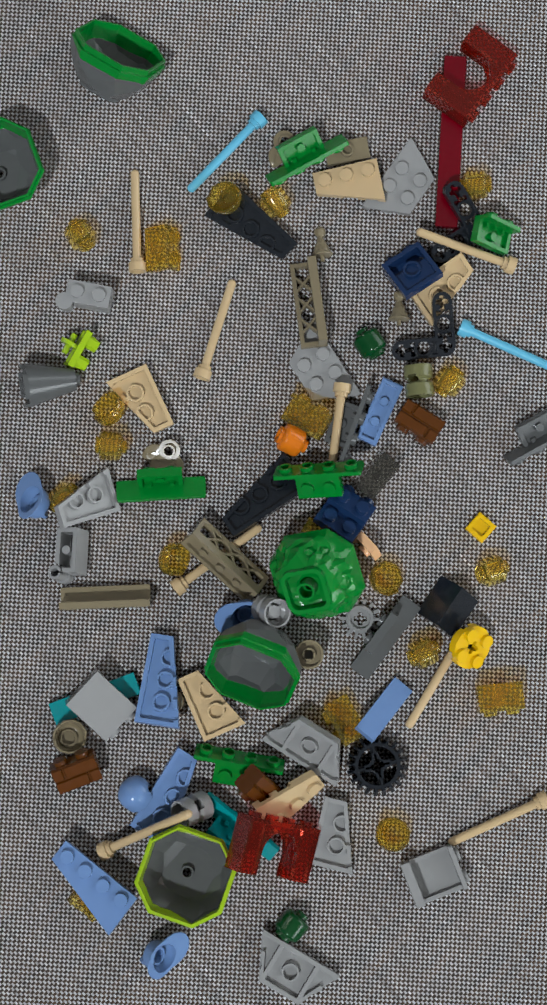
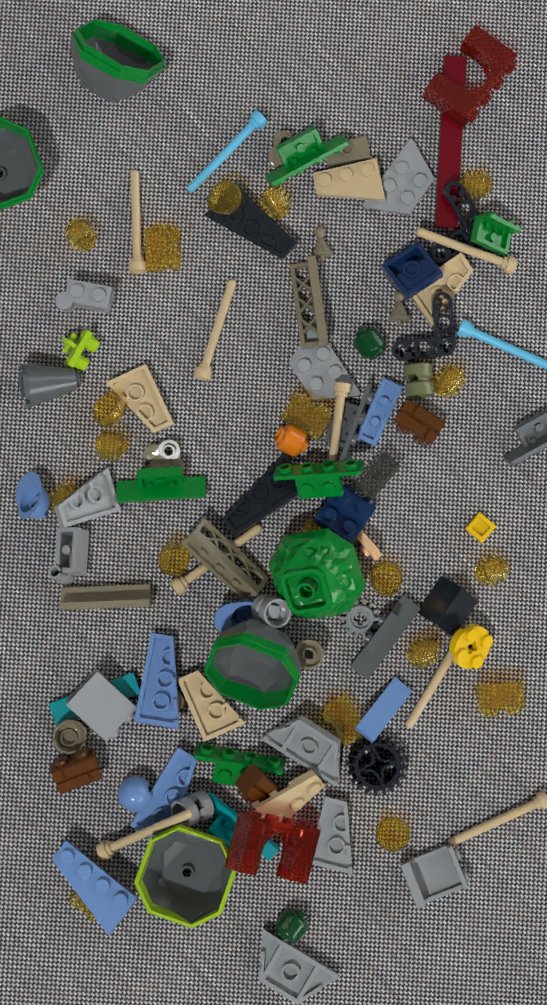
(164, 954): medium blue piece -> none

